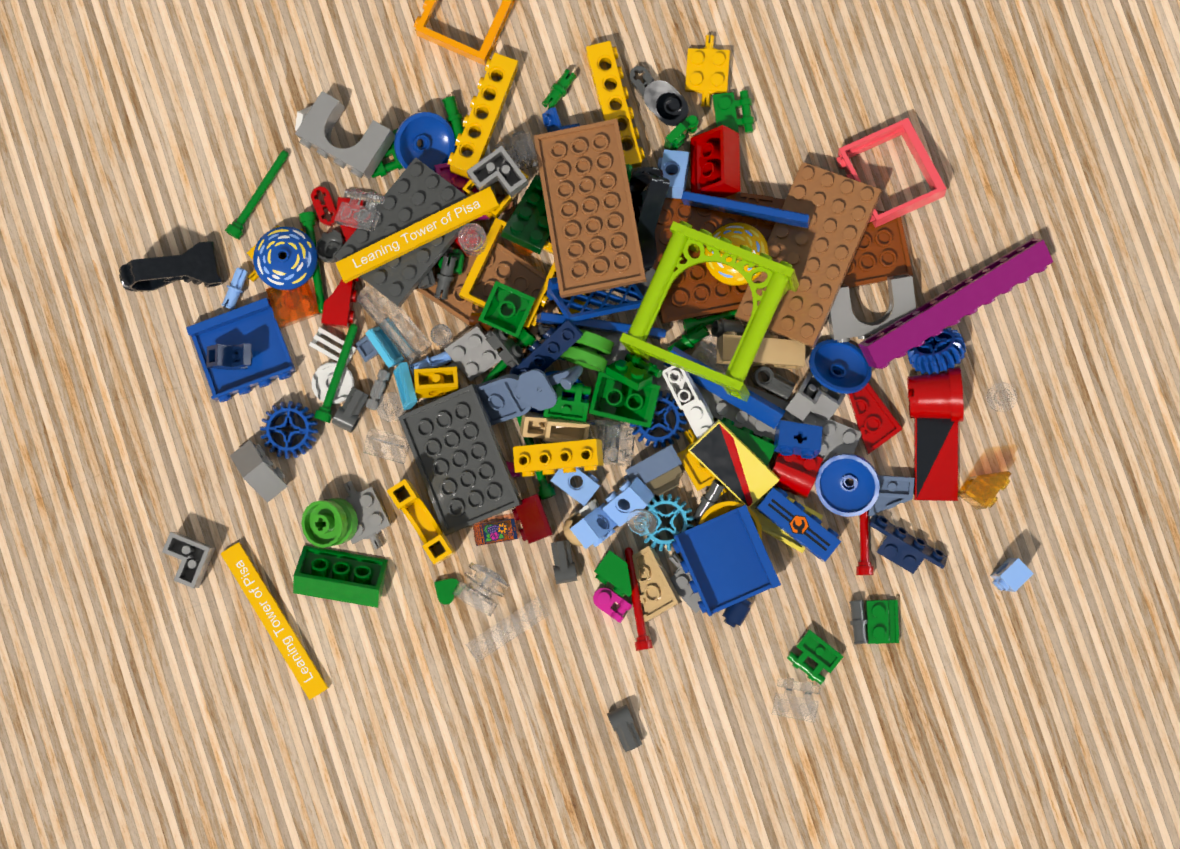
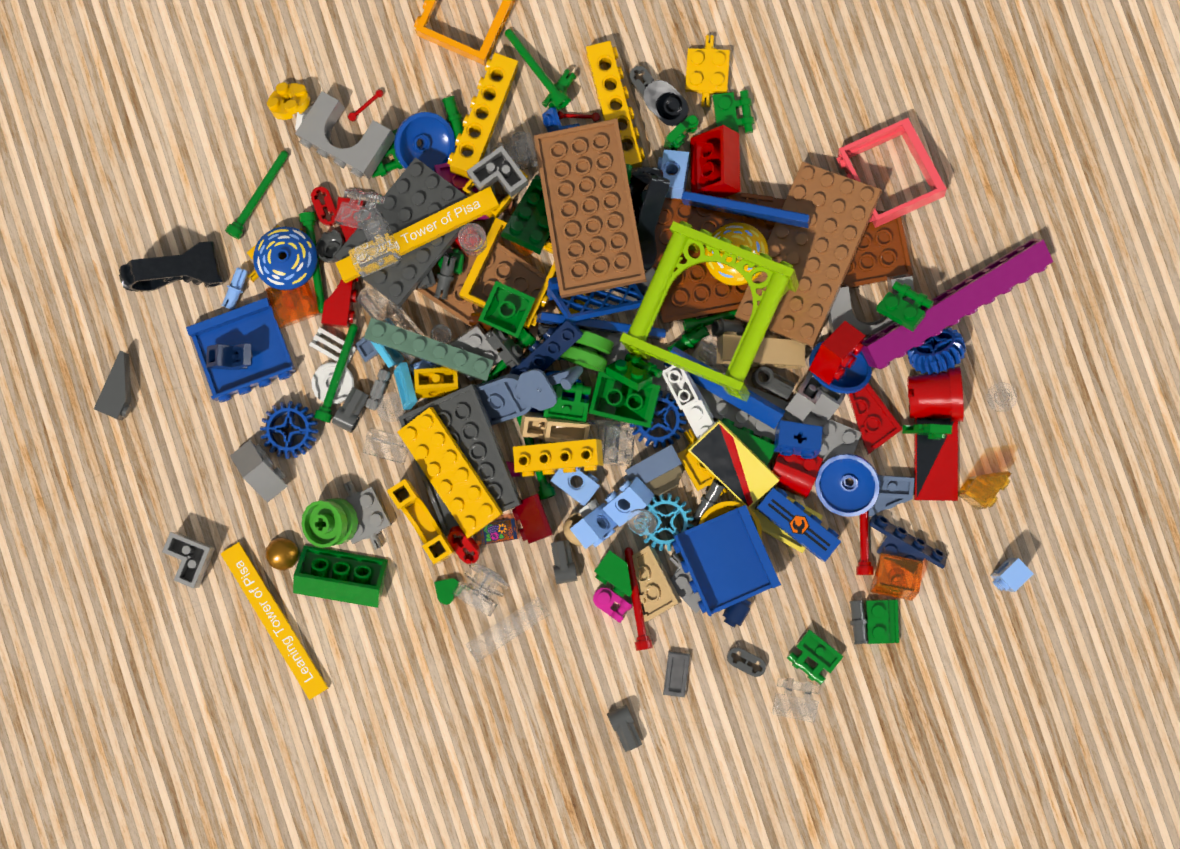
(117, 390): none -> dark grey slope
(282, 553): none -> pearl gold hair
(288, 100): none -> yellow plate
(353, 116): none -> red hinge
(378, 251): none -> clear brick
(428, 349): none -> sand green plate
(450, 472): none -> yellow plate
(463, 545): none -> red beam
(559, 98): none -> green piece
(595, 116): none -> red hinge
(676, 674): none -> flat silver tile
(743, 666): none -> dark grey beam
(837, 353): none -> red brick
(897, 577): none -> clear orange slope
(902, 311): none -> green plate
(934, 431): none -> green wing

